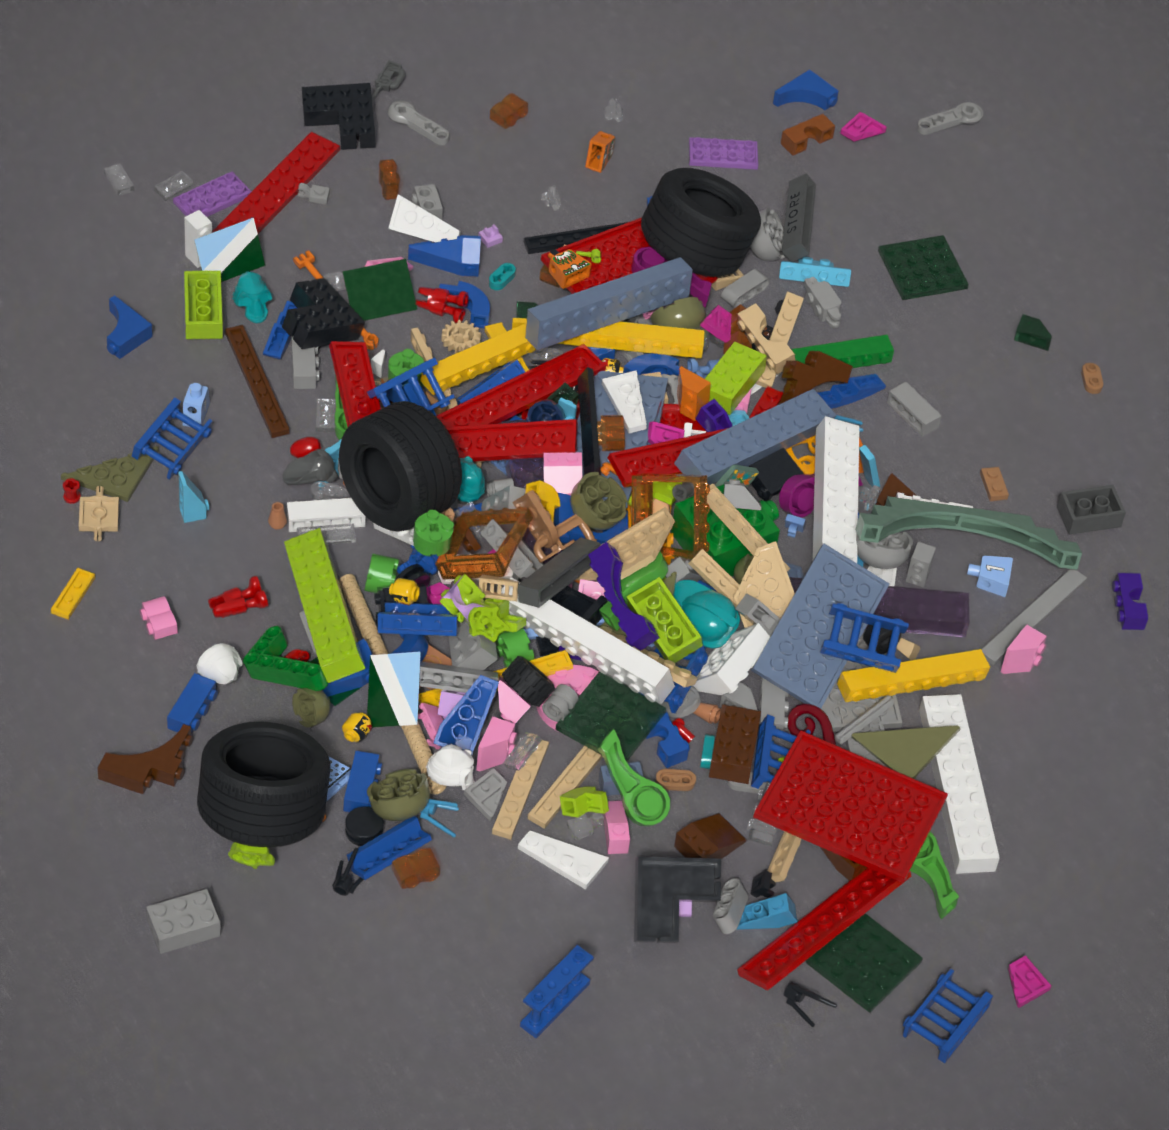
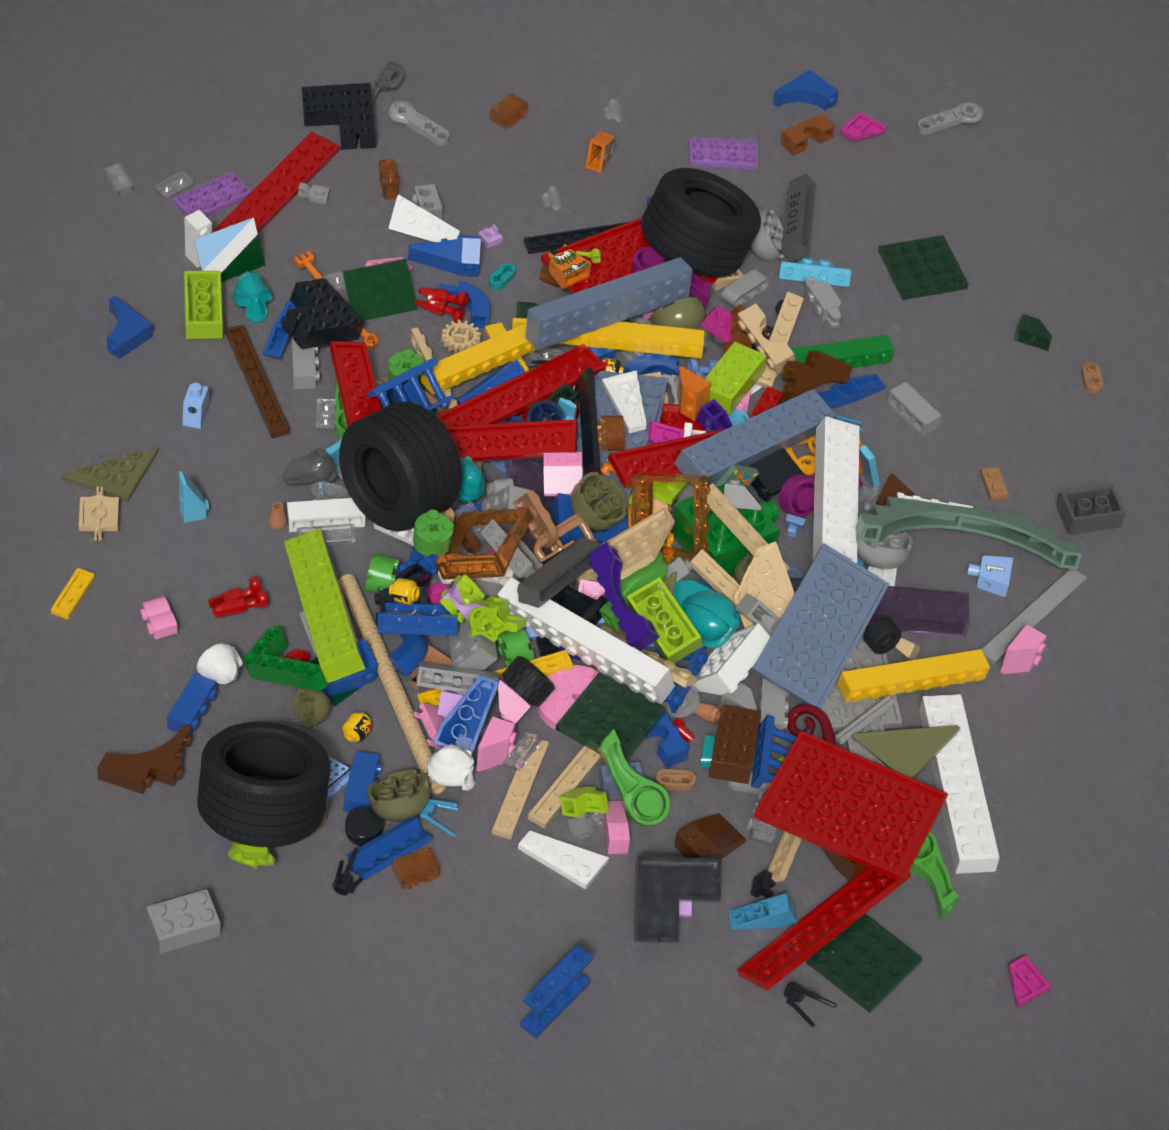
(71, 492): red bush -> none
(161, 424): blue fence -> none
(304, 446): red animal -> none
(378, 363): white slope -> none
(393, 689): sticker -> none
(484, 579): tan slope -> none
(486, 793): light grey wing -> none
(547, 494): yellow brick -> none
(559, 702): light grey wheel -> none
(682, 491): dark grey bush -> none
(731, 907): light grey beam -> none
(851, 651): blue fence -> none
(920, 564): light grey brick -> none
(957, 1033): blue fence -> none
(1130, 614): dark purple arch -> none

